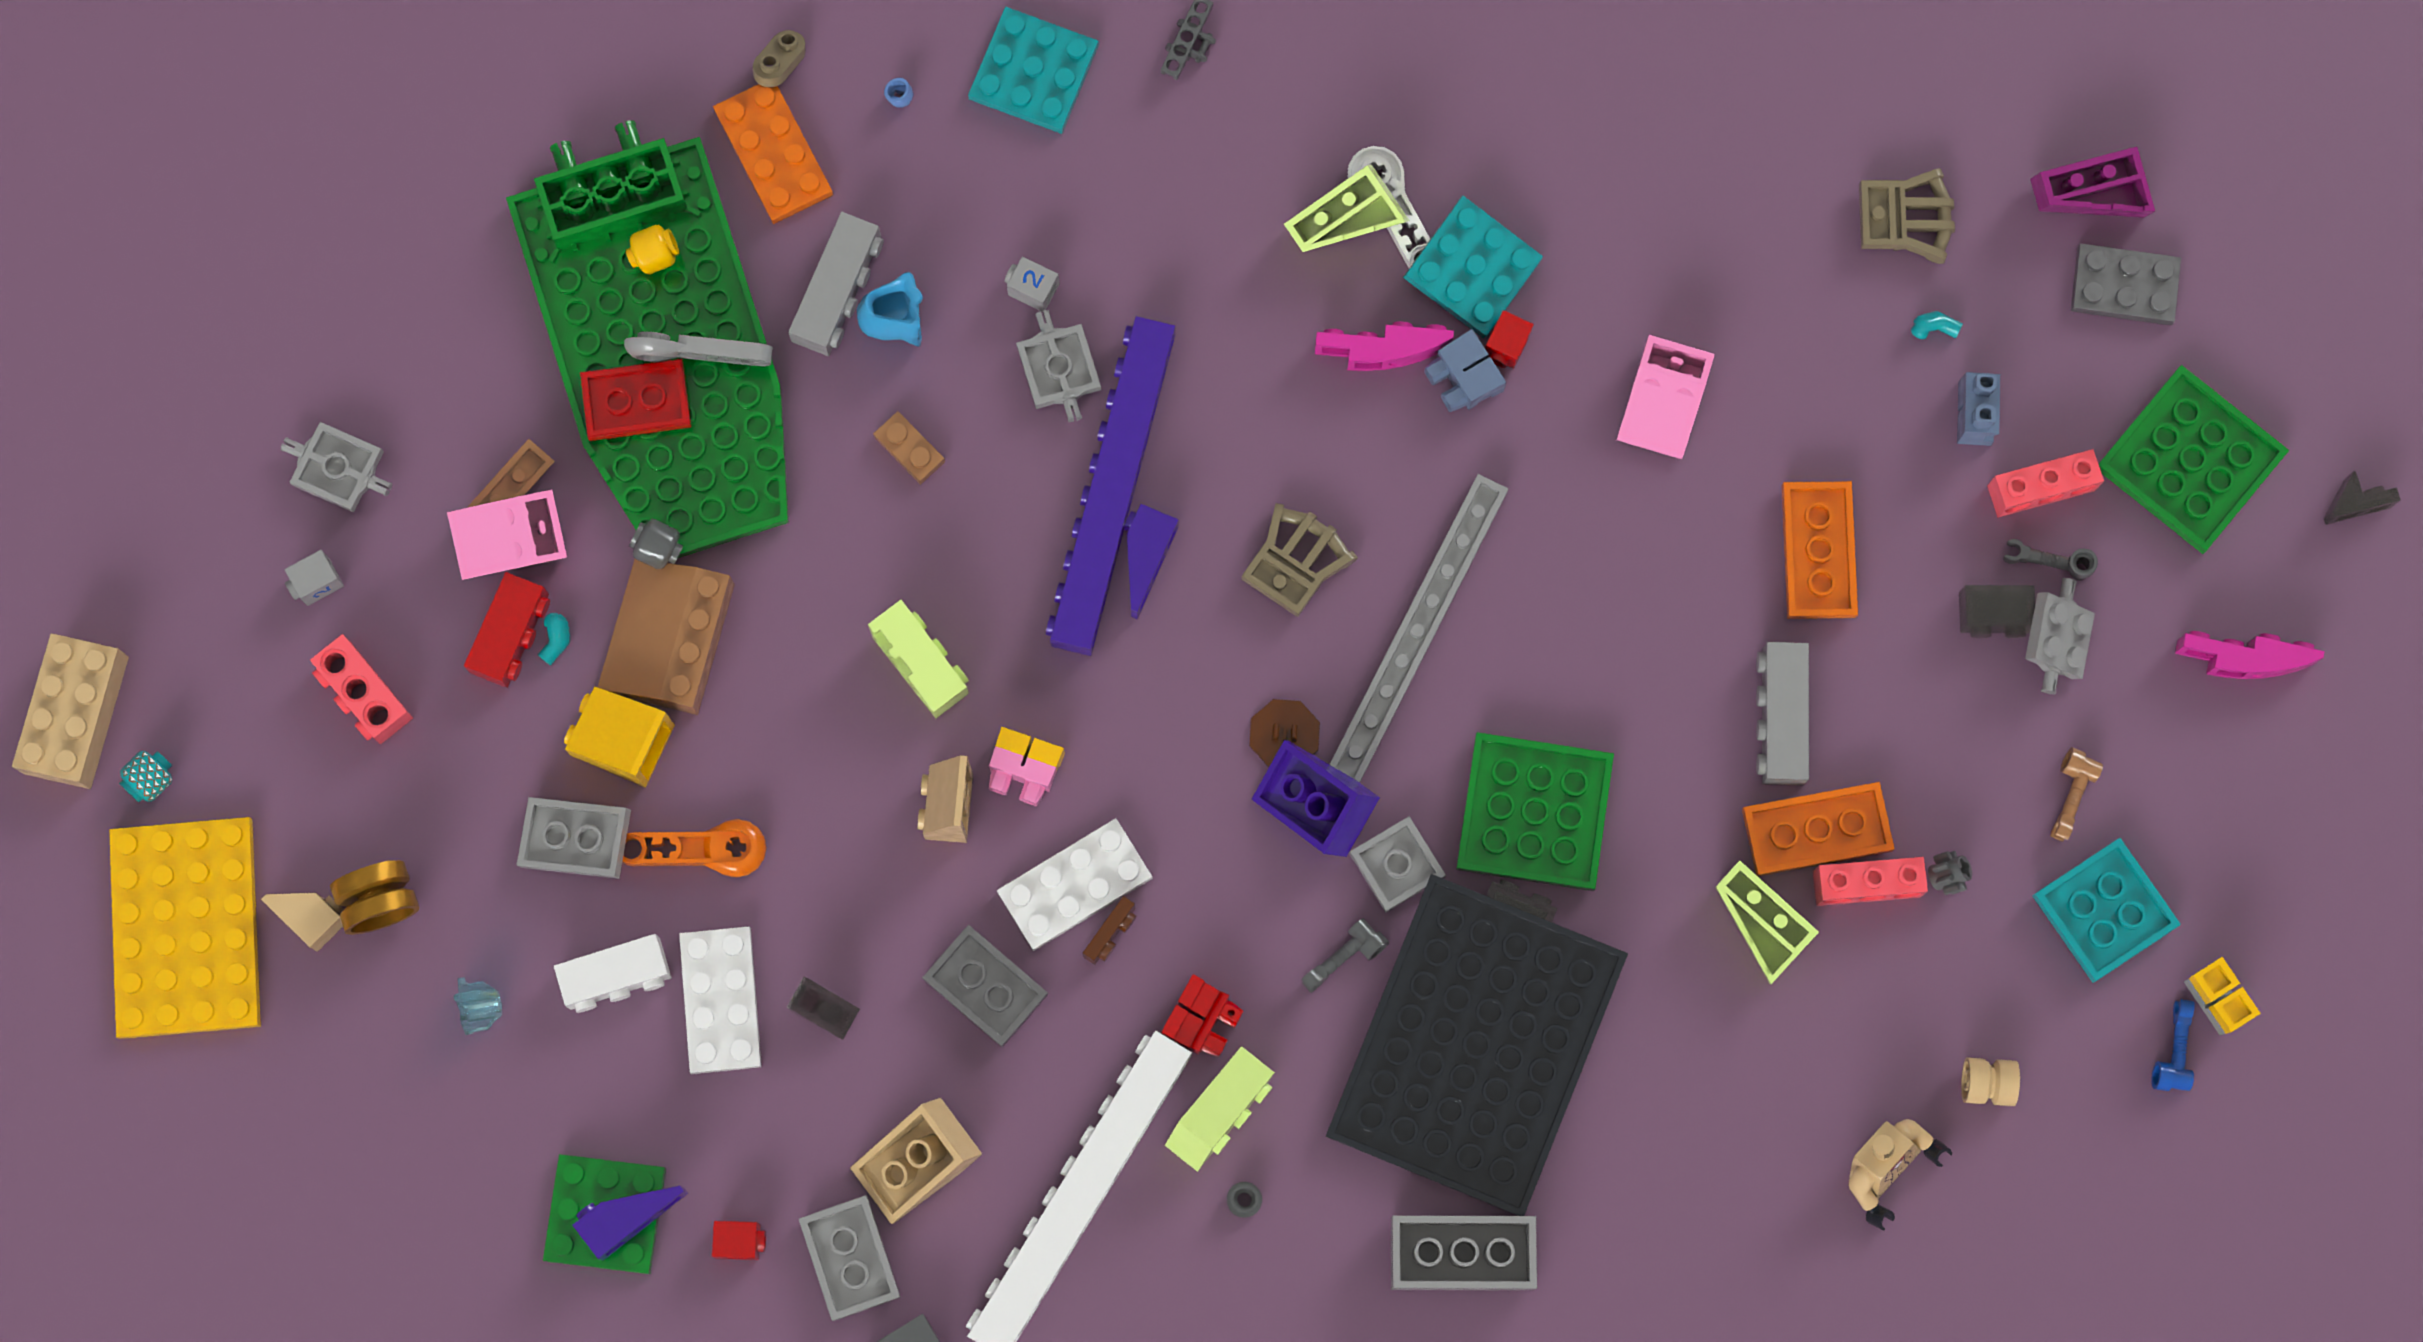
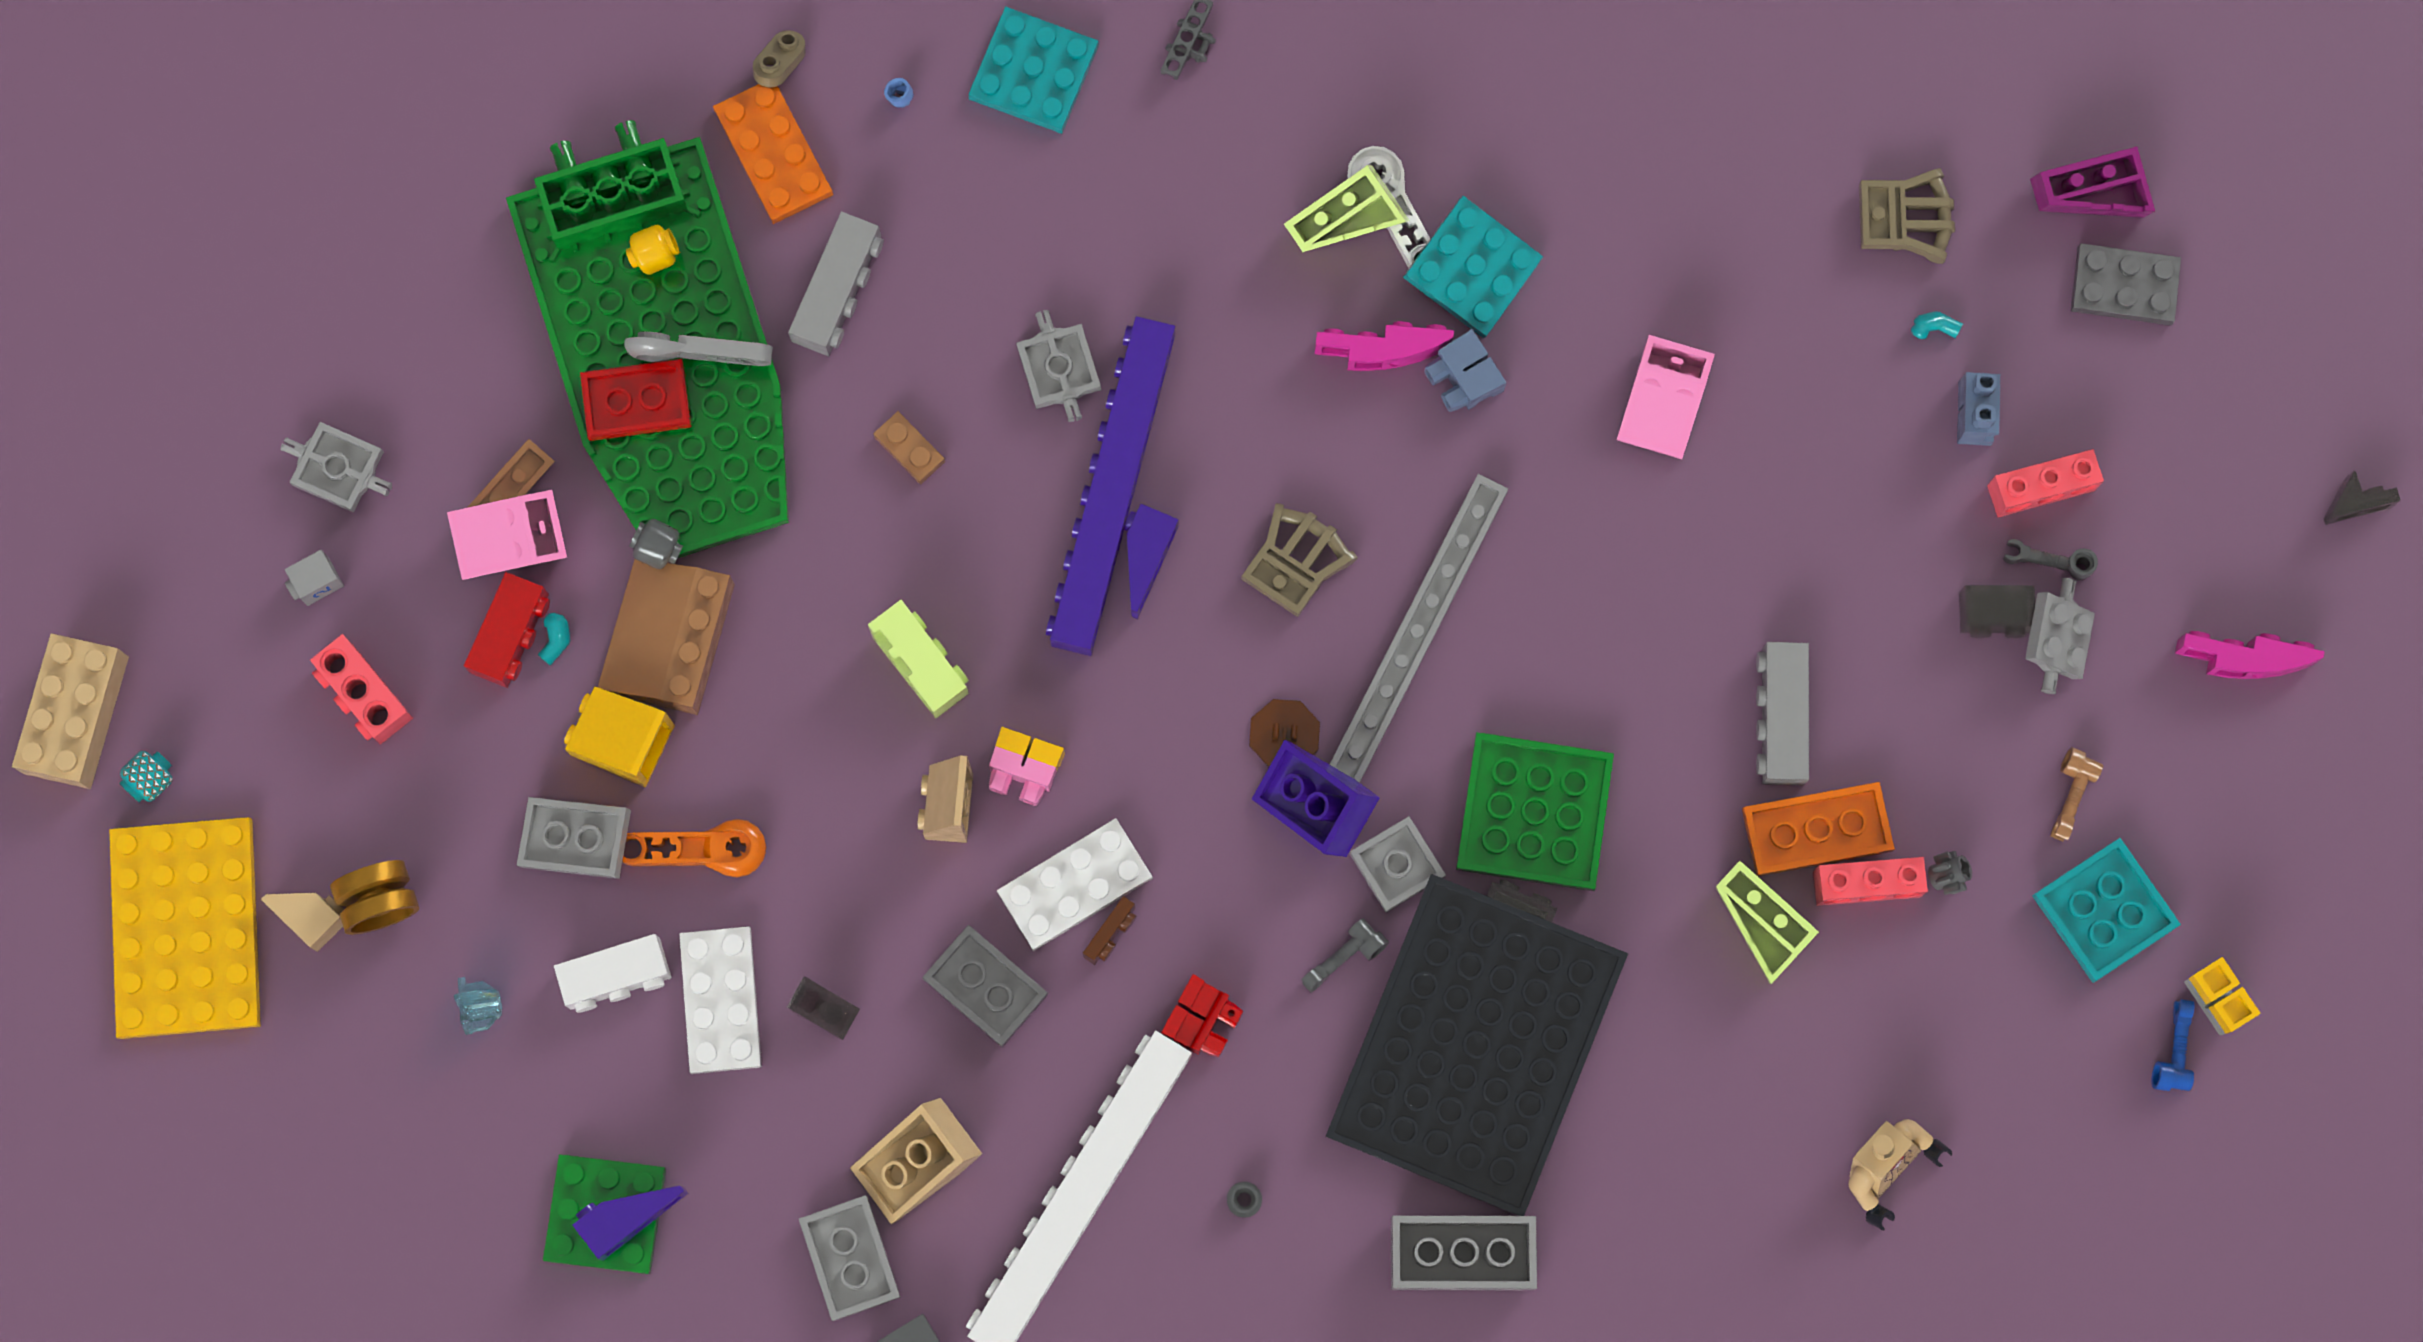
(738, 1240): red brick -> none
(892, 311): dark azure piece -> none
(1032, 283): light grey brick -> none
(1220, 1109): yellowish green wedge -> none
(1508, 339): red brick -> none
(1819, 550): orange plate -> none
(1994, 1081): tan wheel -> none
(2192, 459): green plate -> none

